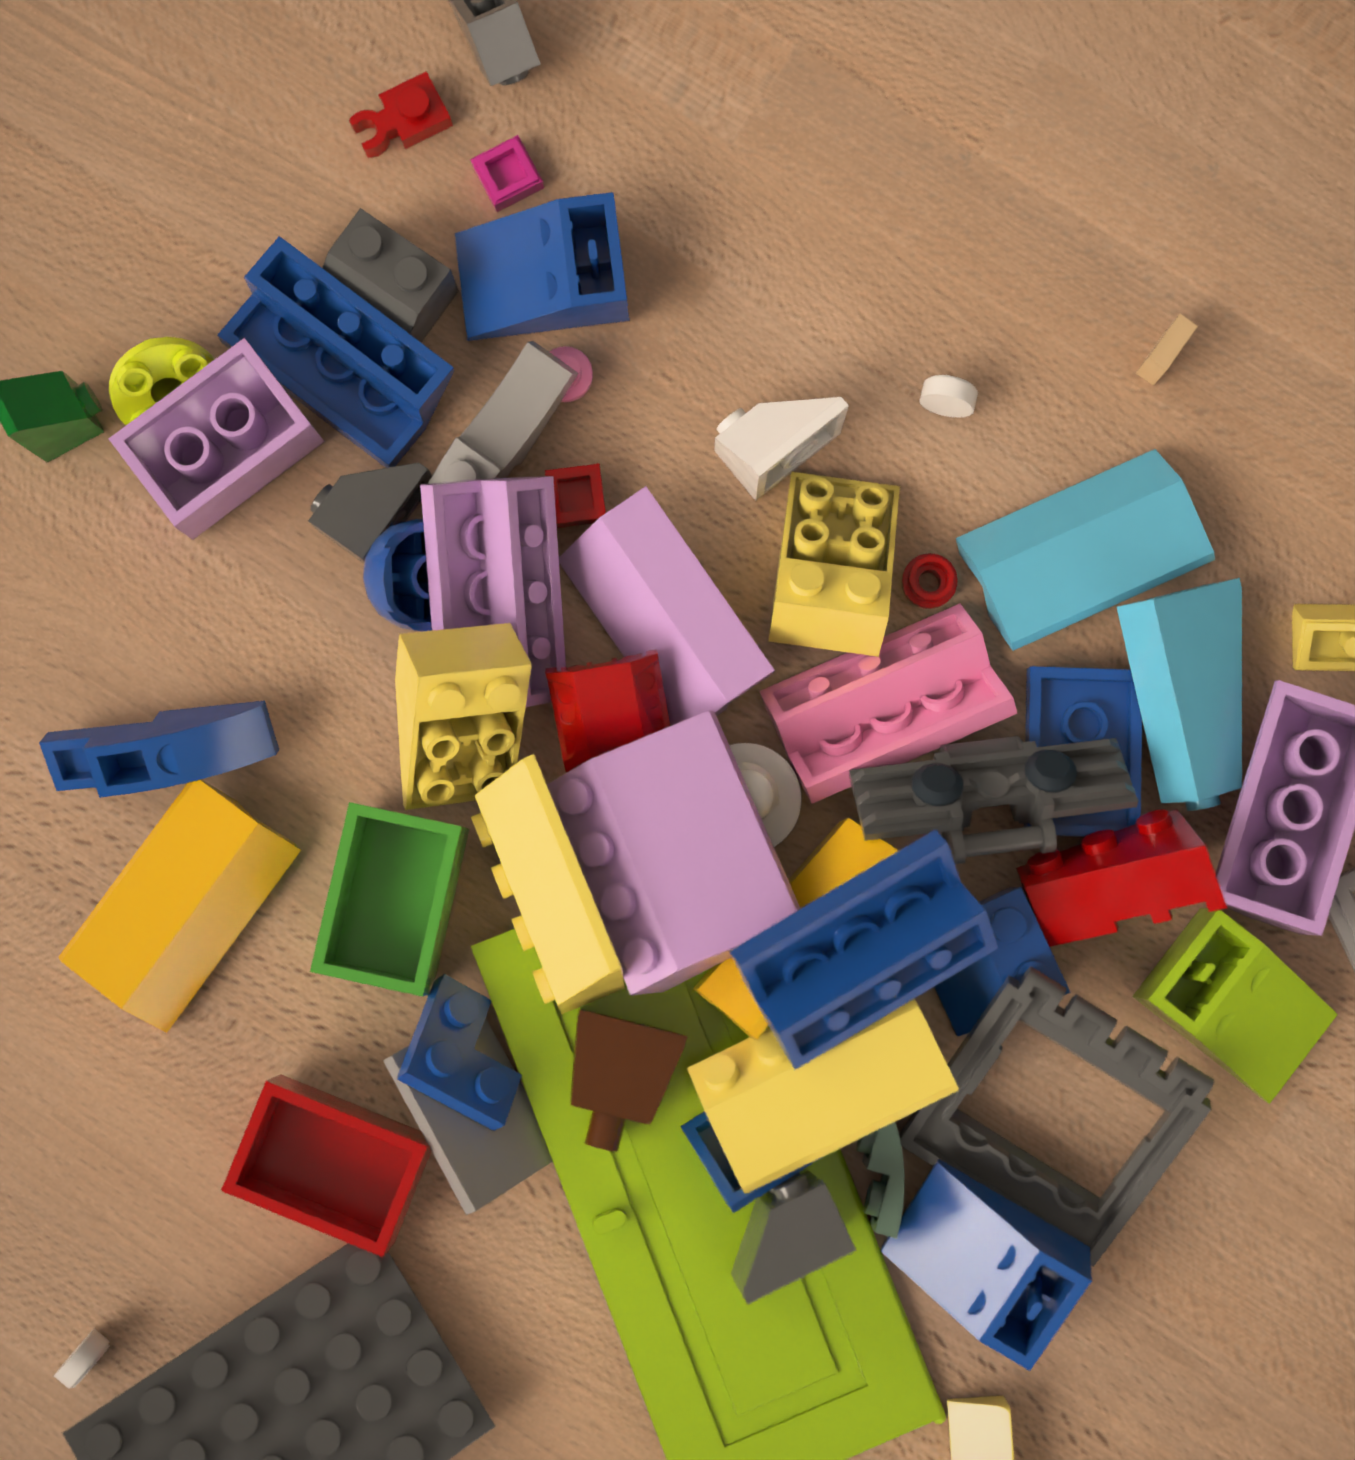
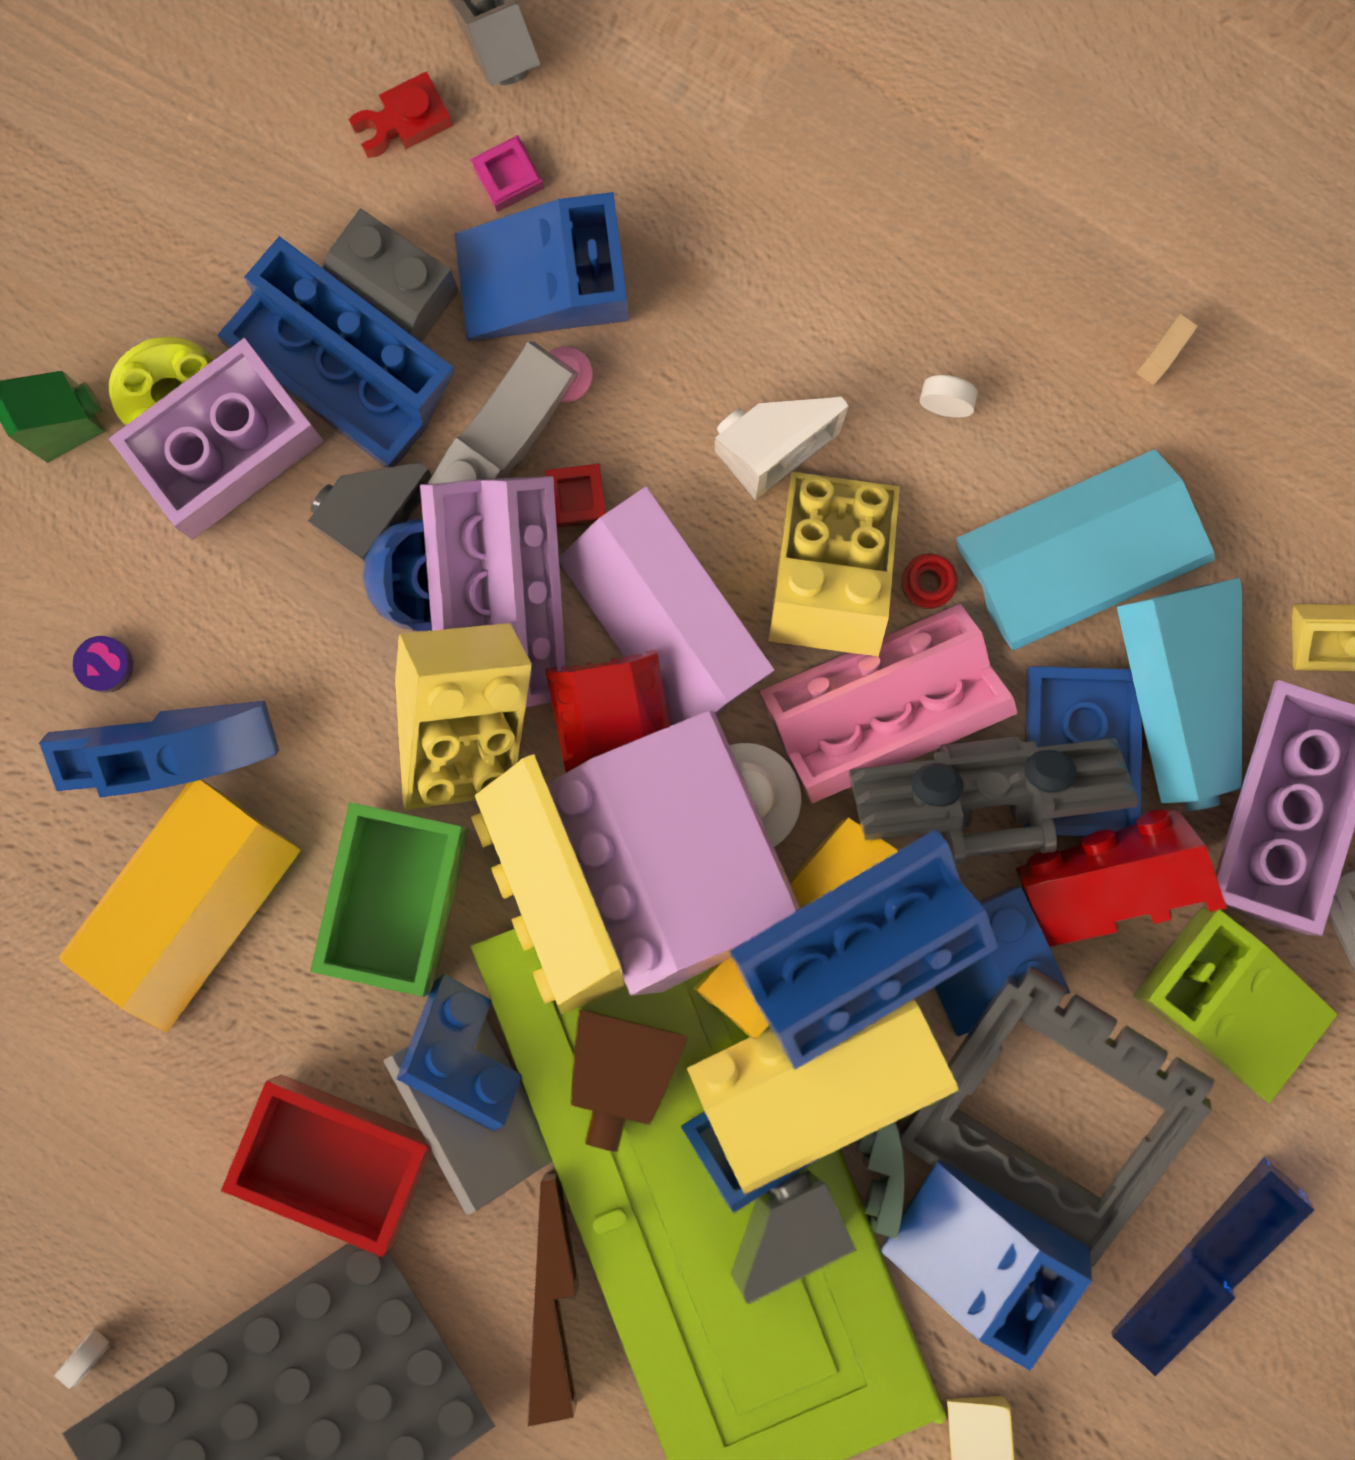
(102, 664): none -> dark purple tile
(551, 1378): none -> reddish brown slope
(1212, 1265): none -> clear blue slope

